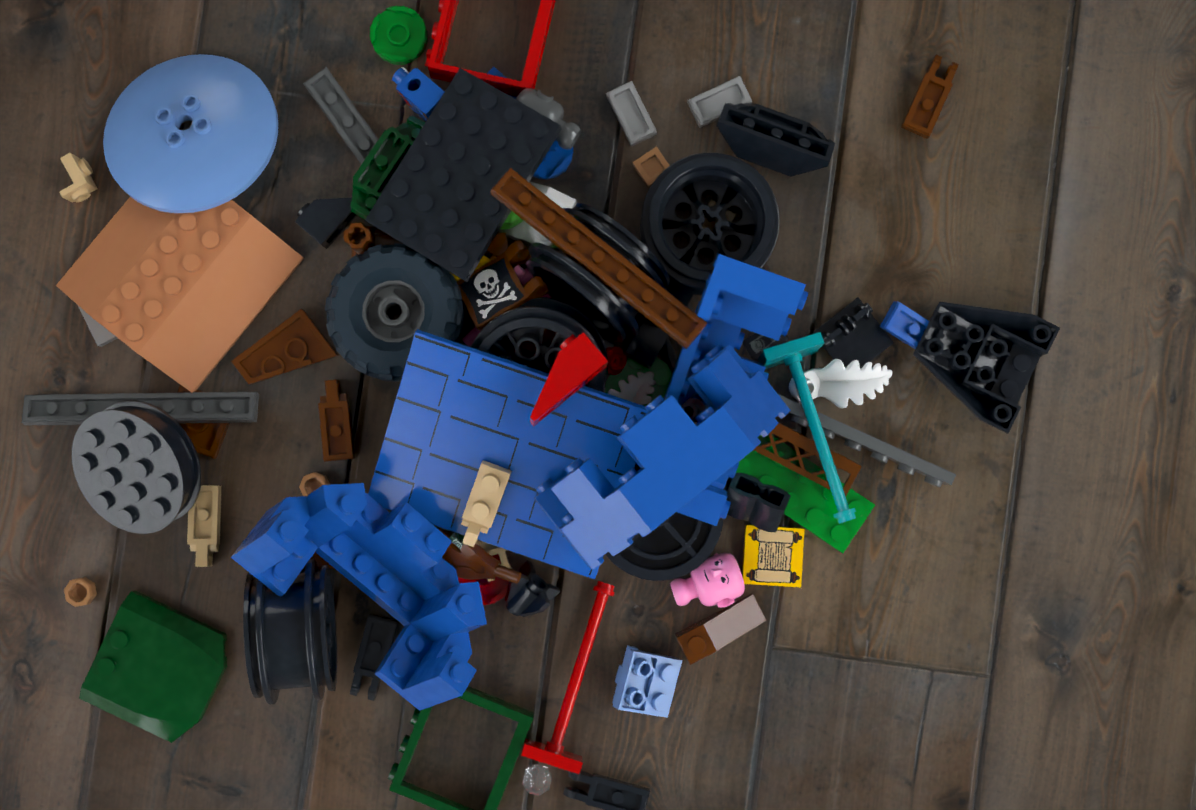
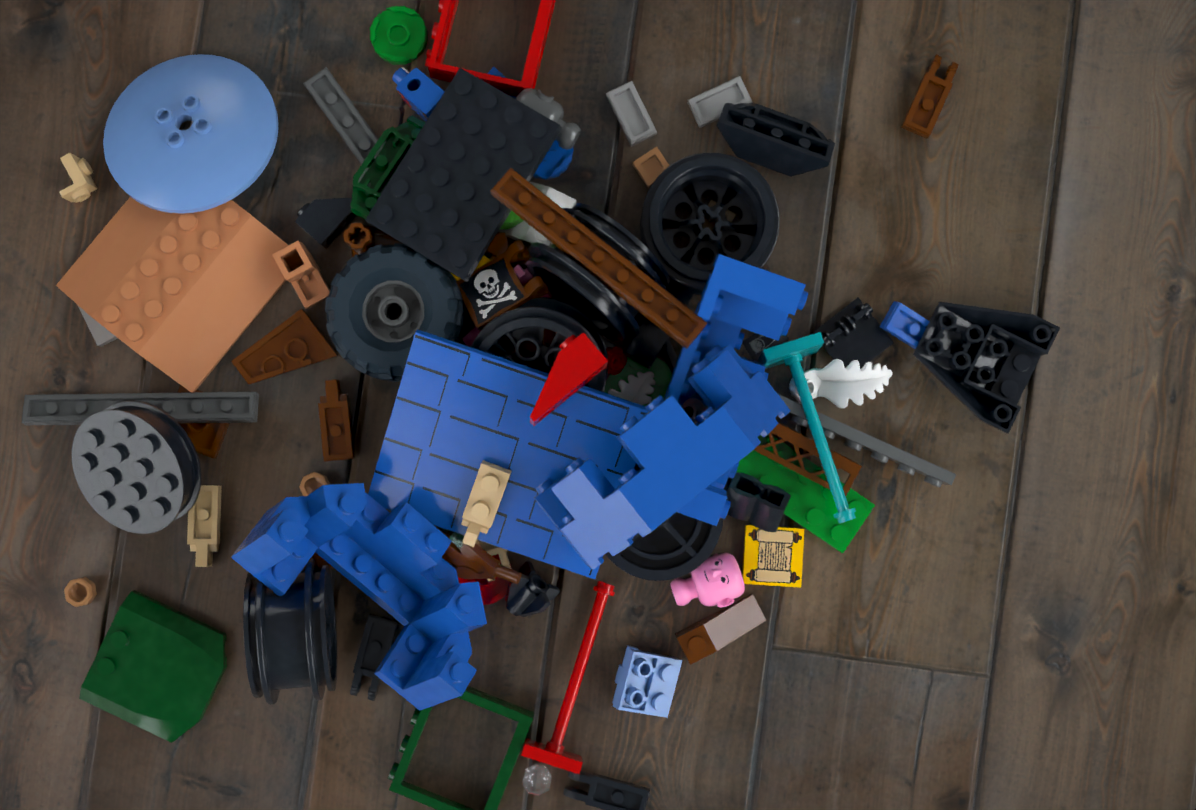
(303, 273): none -> nougat brick

